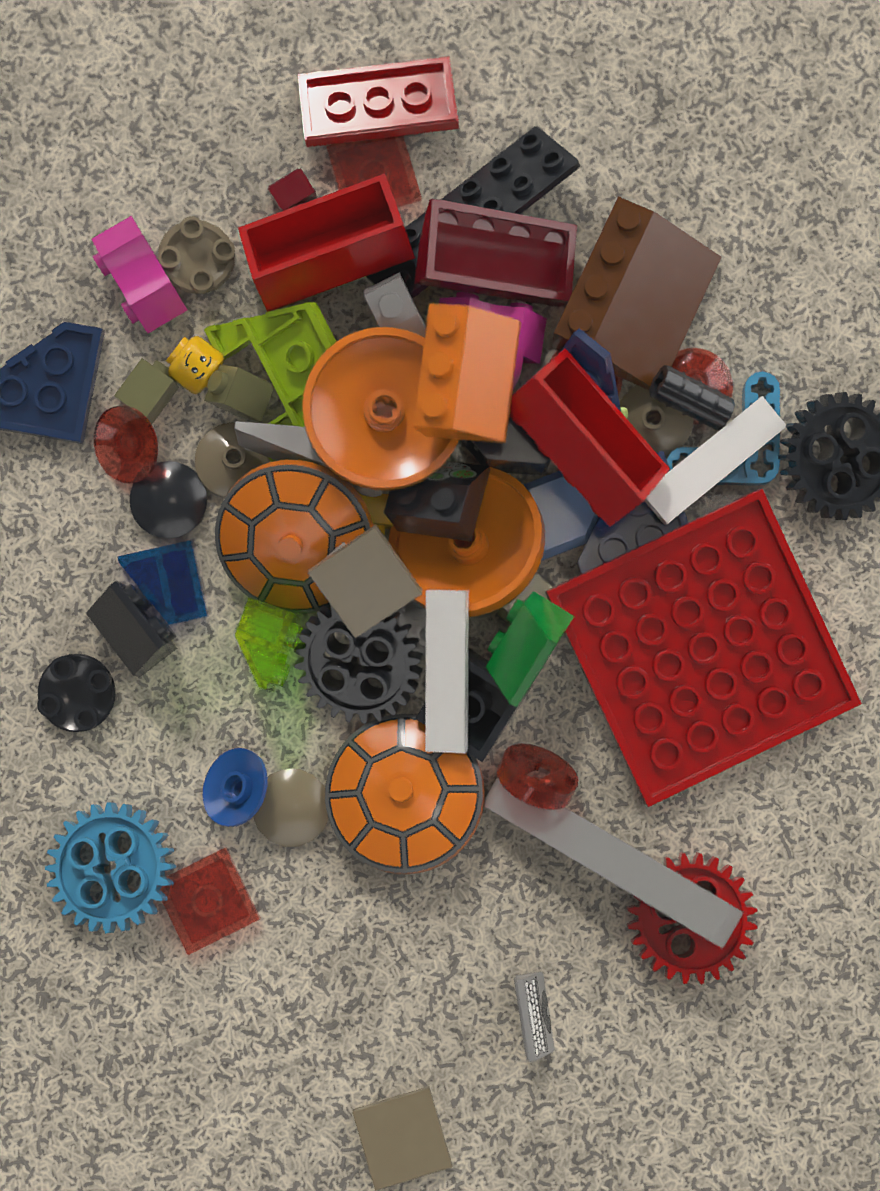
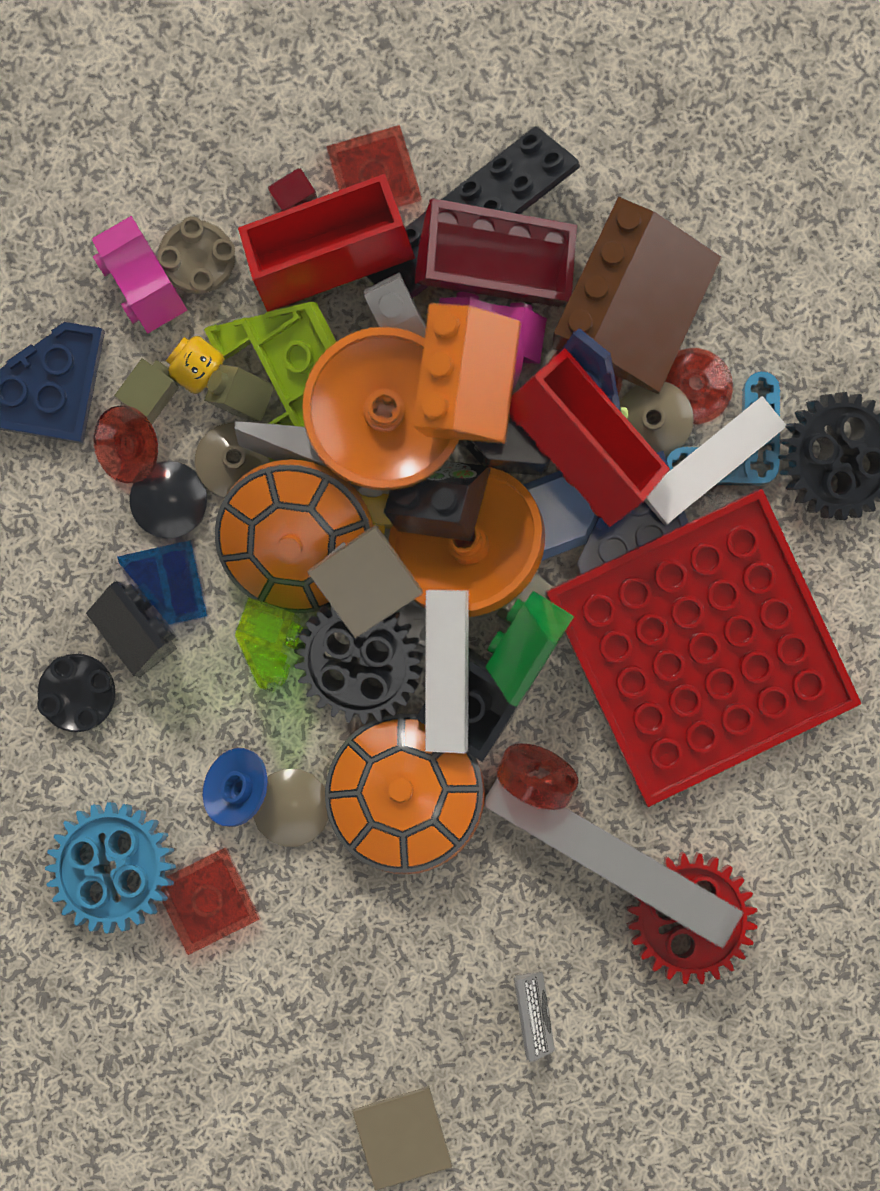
(378, 101): tile -> none
(691, 397): black axle -> none

